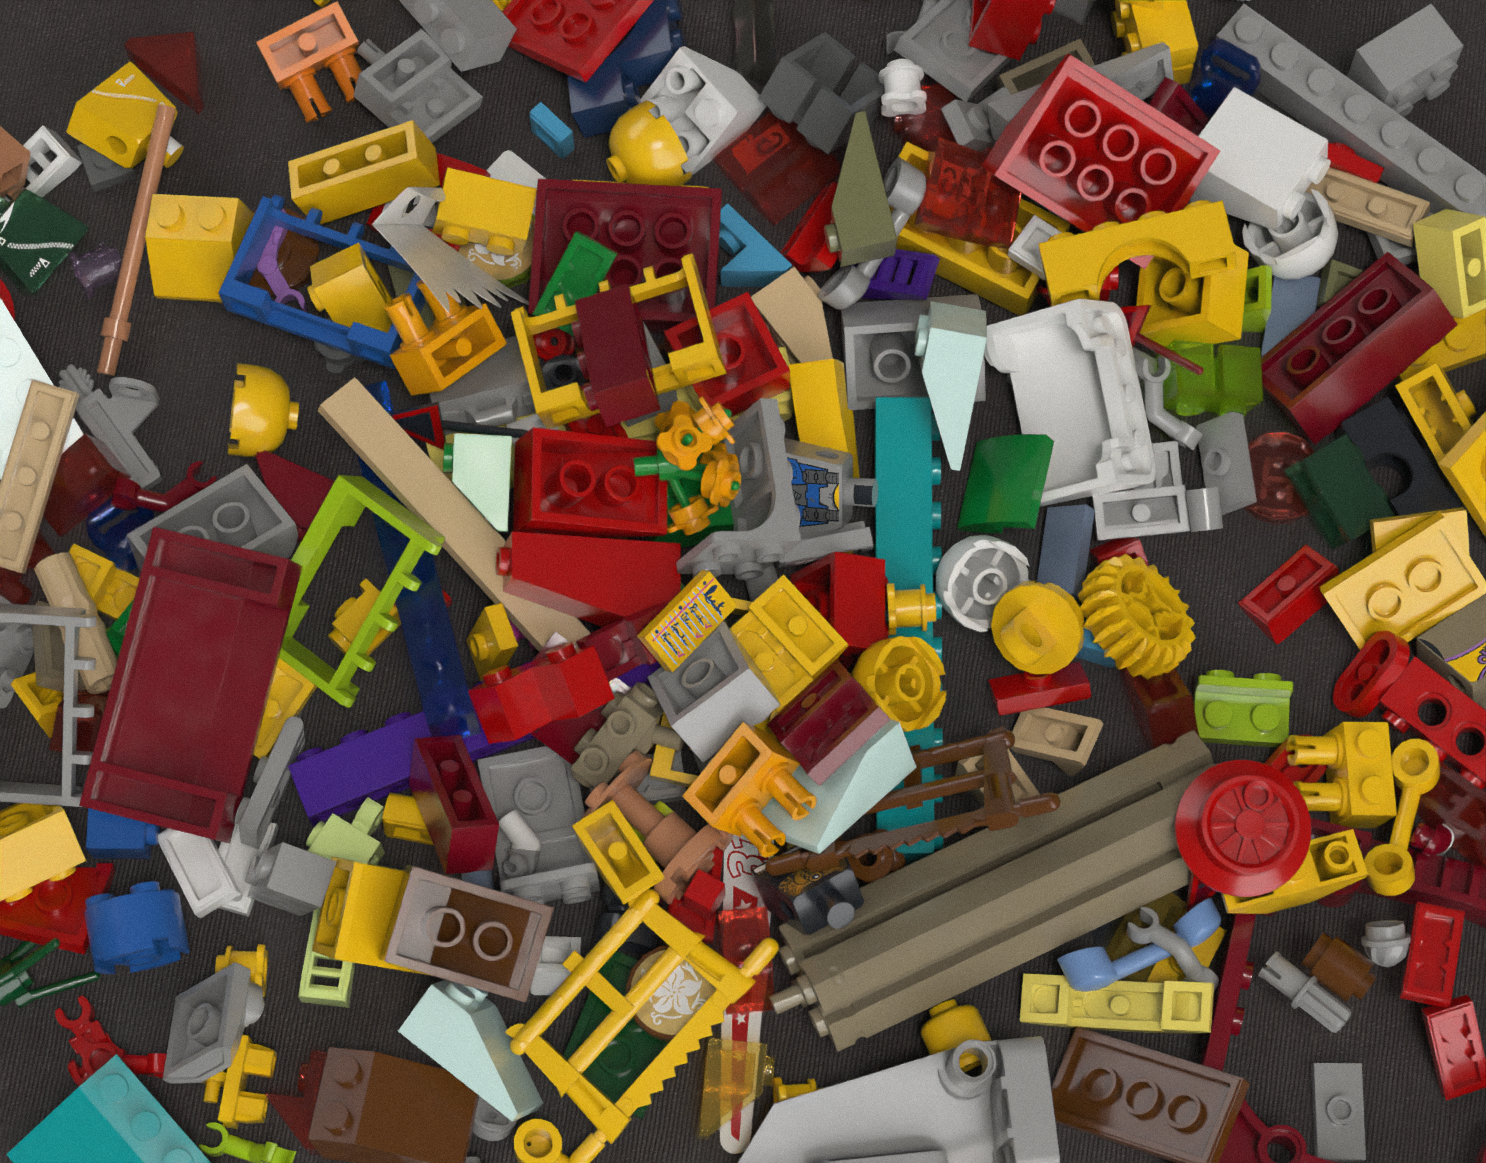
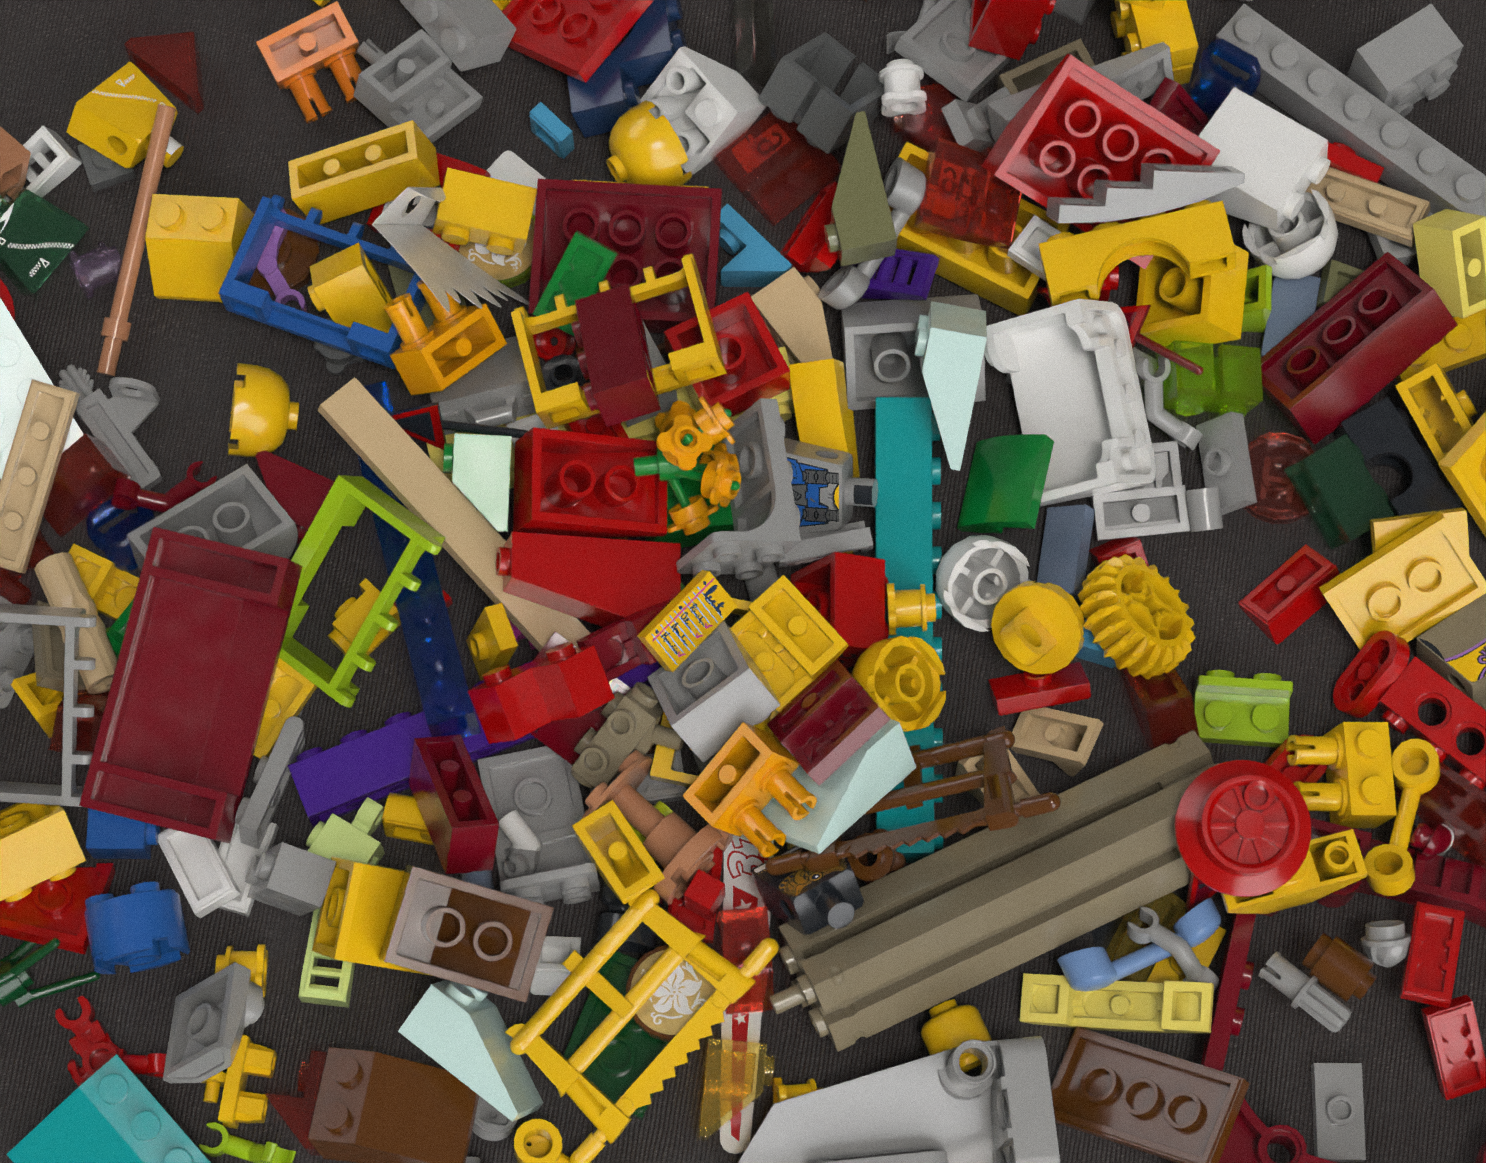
(1159, 190): none -> light grey slope

